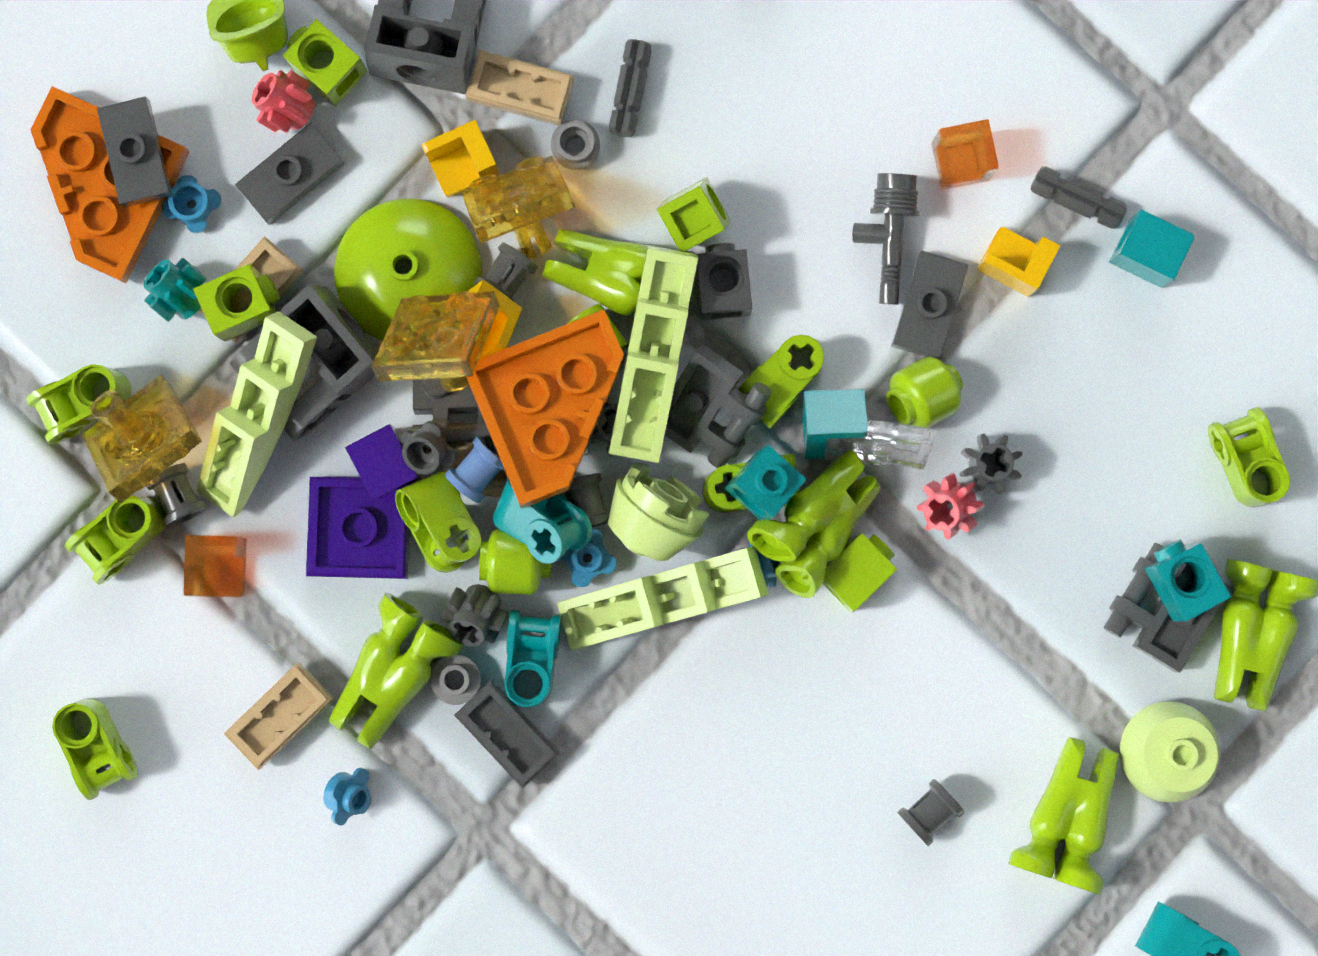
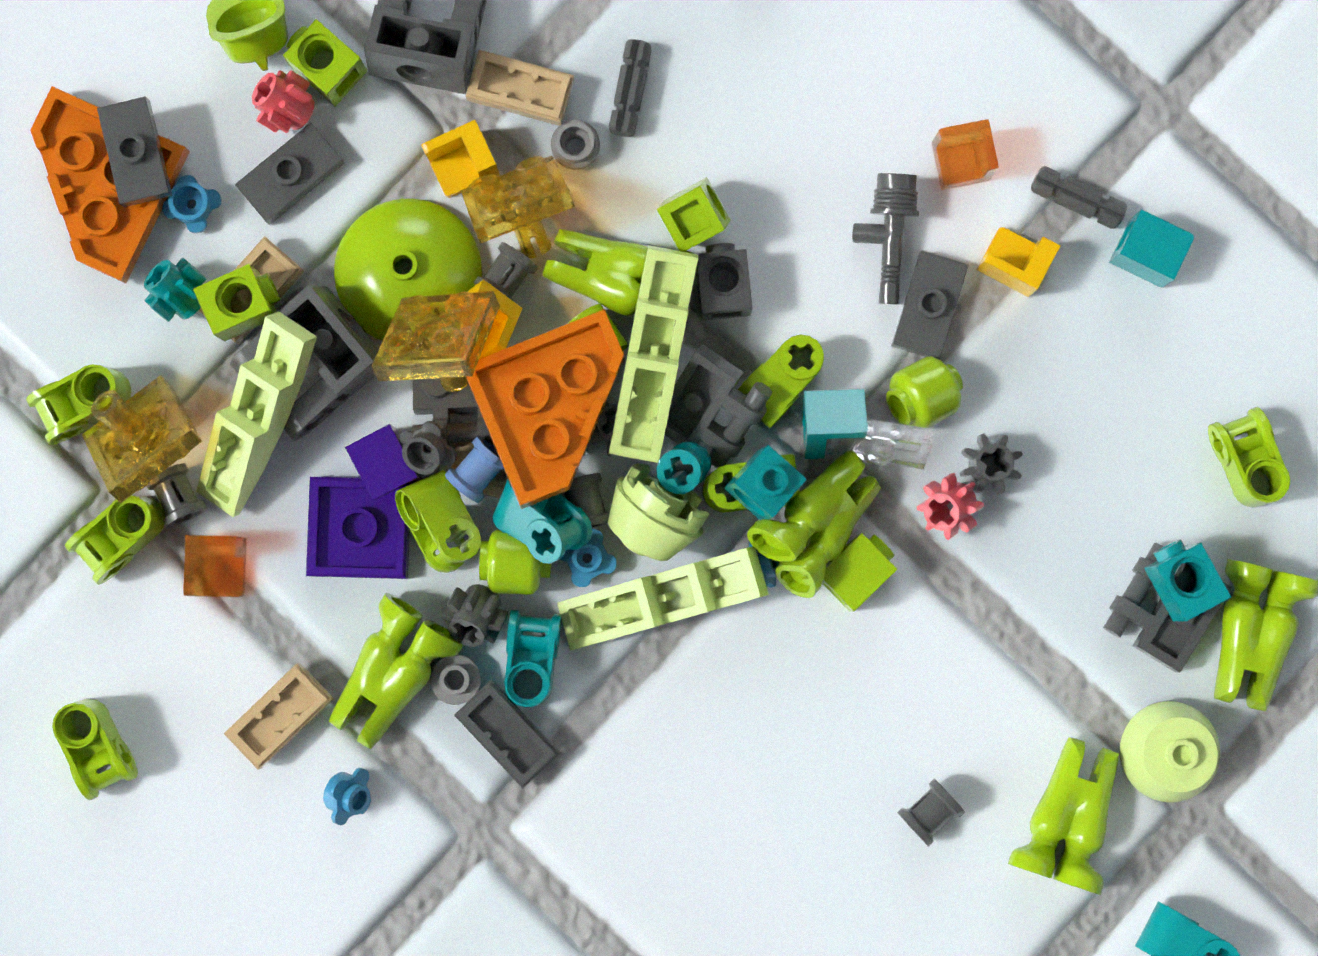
(679, 481): none -> teal bush

